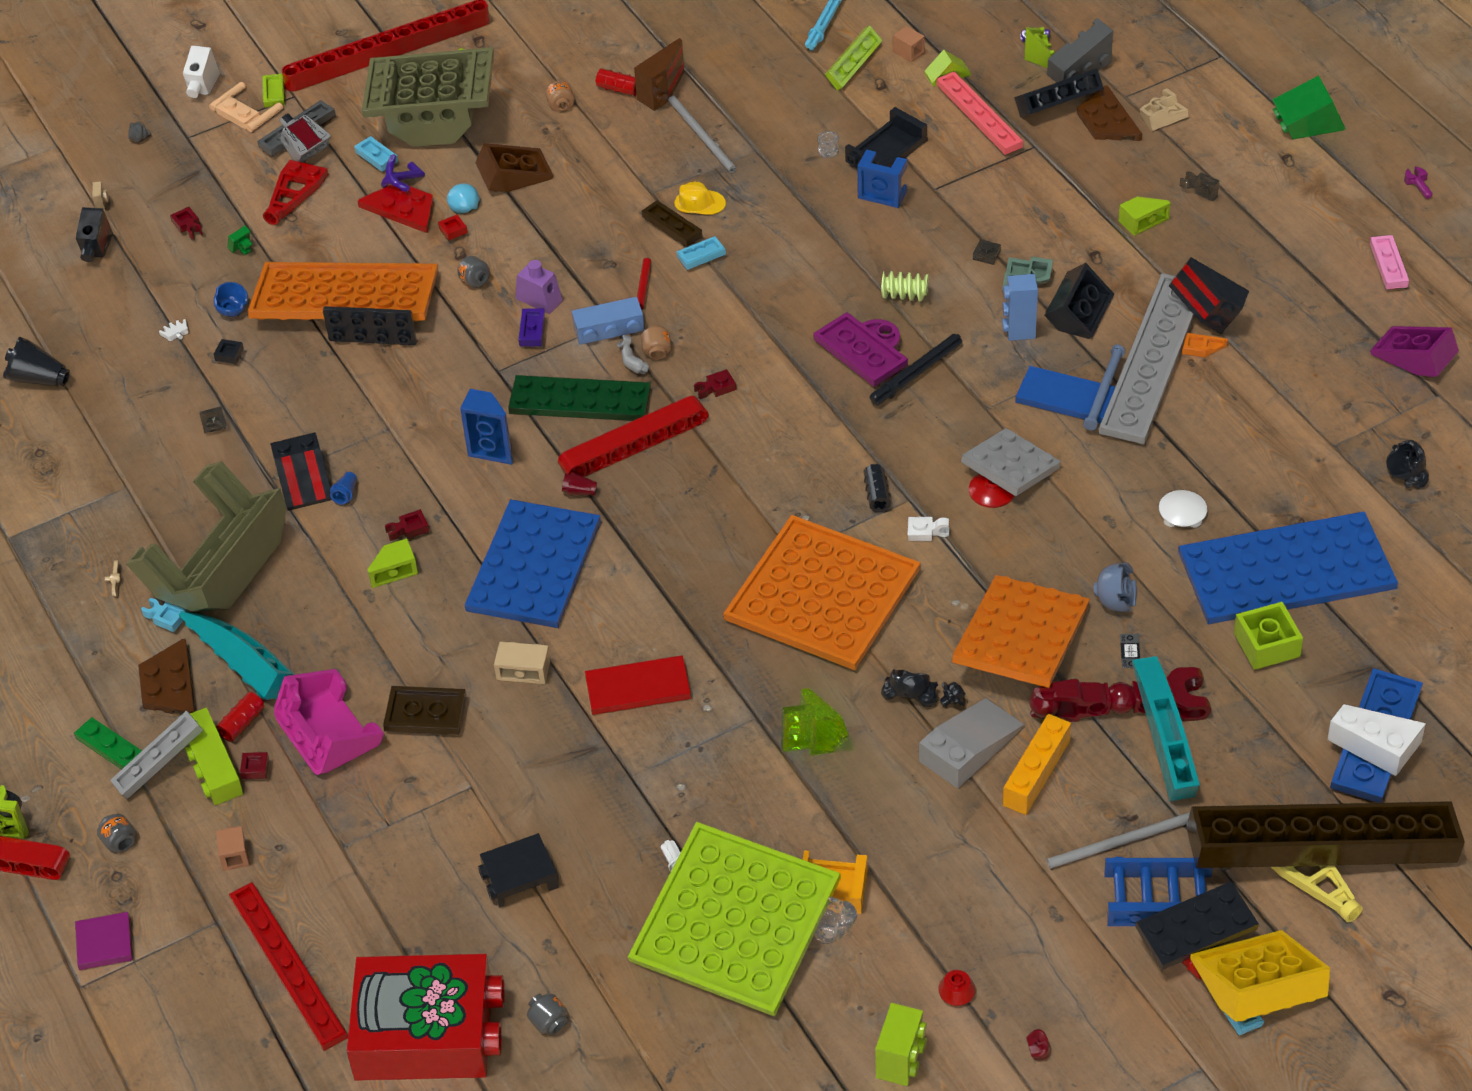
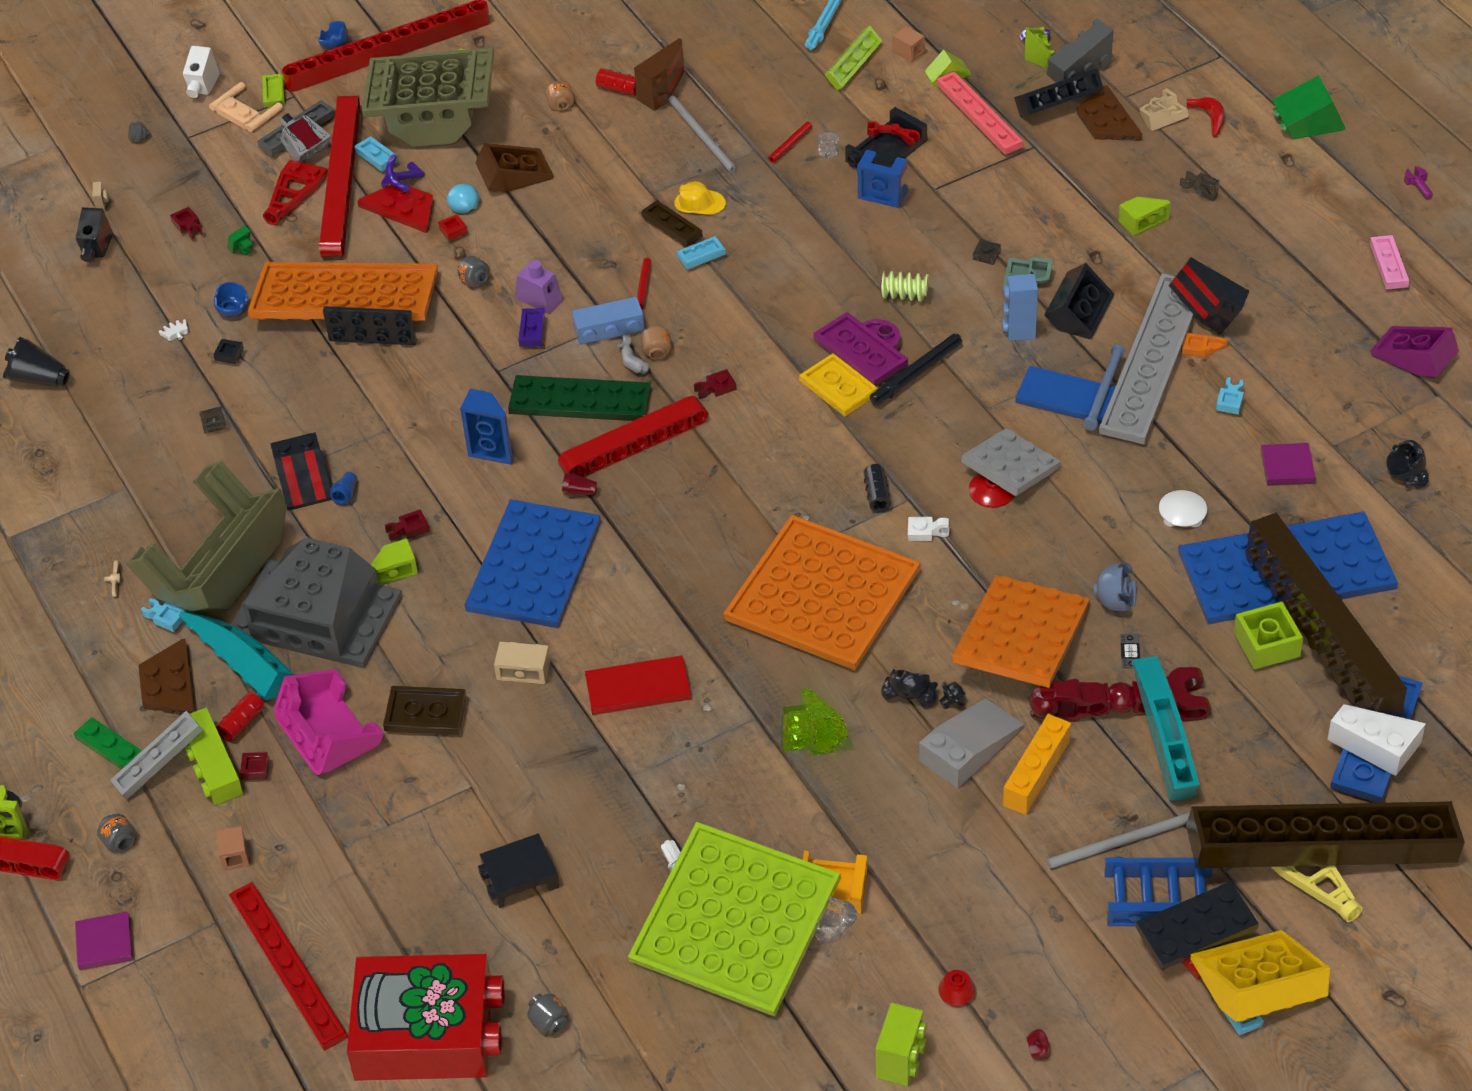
(319, 603): none -> dark grey wedge
(335, 36): none -> blue hair
(339, 177): none -> red beam
(790, 142): none -> red piece
(838, 384): none -> yellow tile
(906, 134): none -> red piece
(1214, 109): none -> red piece
(1230, 397): none -> medium azure plate
(1287, 464): none -> magenta tile
(1323, 618): none -> dark brown brick

